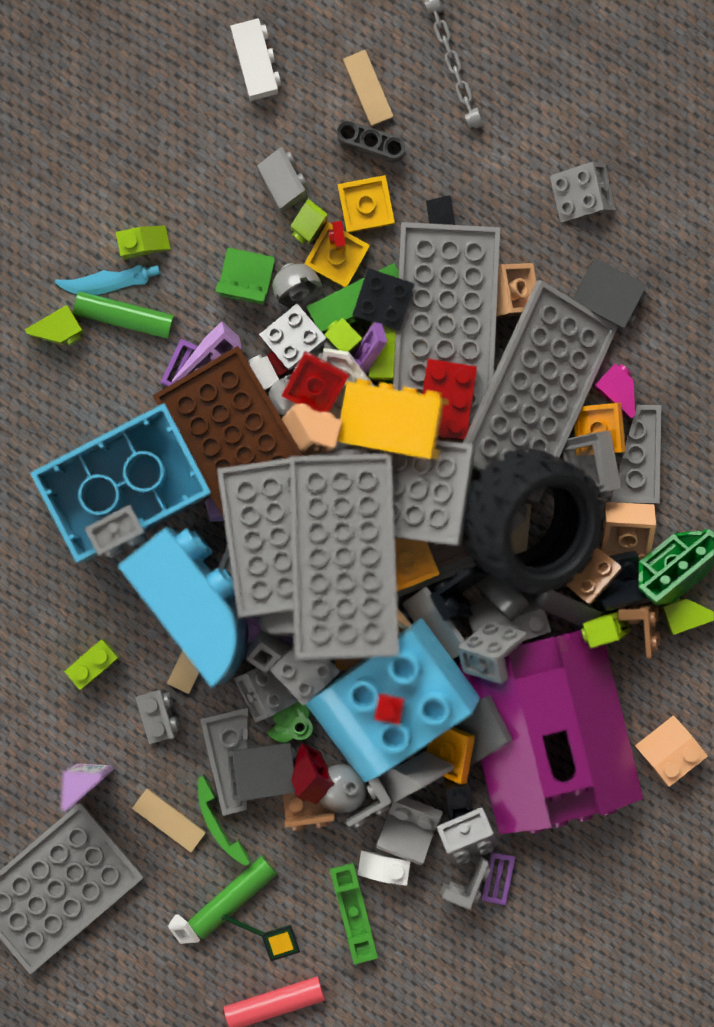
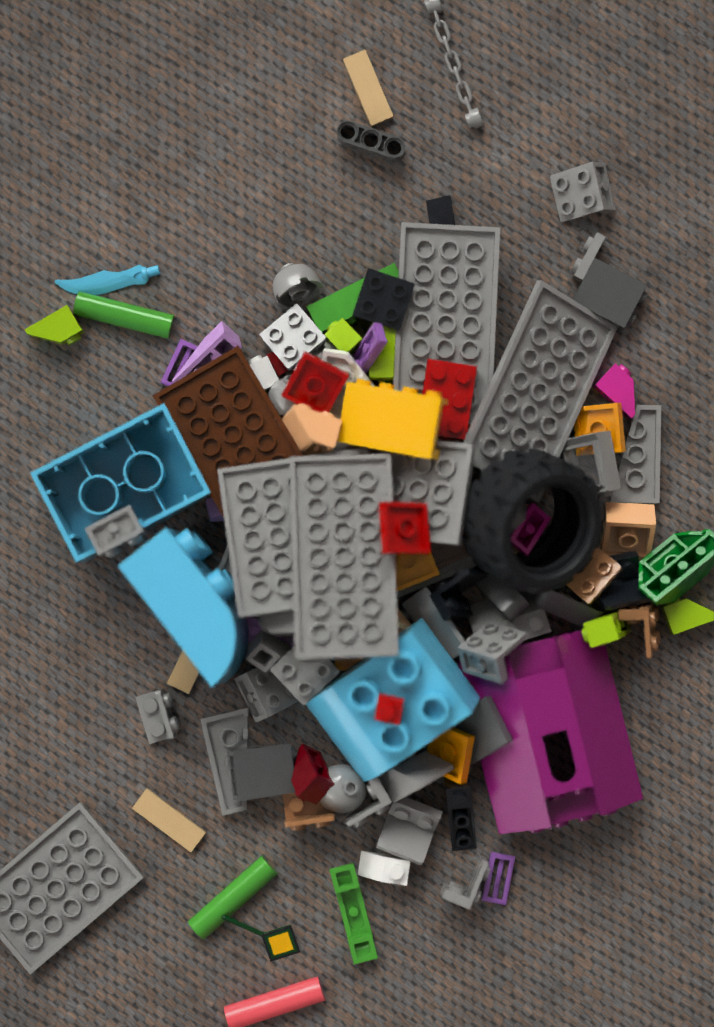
(80, 780): lavender slope -> none
(92, 664): lime brick -> none
(142, 241): lime slope -> none
(182, 930): white slope -> none
(234, 849): bright green slope -> none
(245, 276): bright green bracket -> none
(255, 59): white brick -> none
(281, 179): light grey slope -> none
(287, 723): bright green plate -> none
(308, 223): lime slope -> none
(336, 235): red plate -> none
(337, 264): yellow plate -> none
(366, 204): yellow plate -> none
(404, 528): none -> red plate
(467, 836): light grey bracket -> none
(514, 288): light nougat slope -> none
(528, 533): none -> dark pink slope
(582, 265): none -> light grey plate
(671, 751): light nougat slope -> none

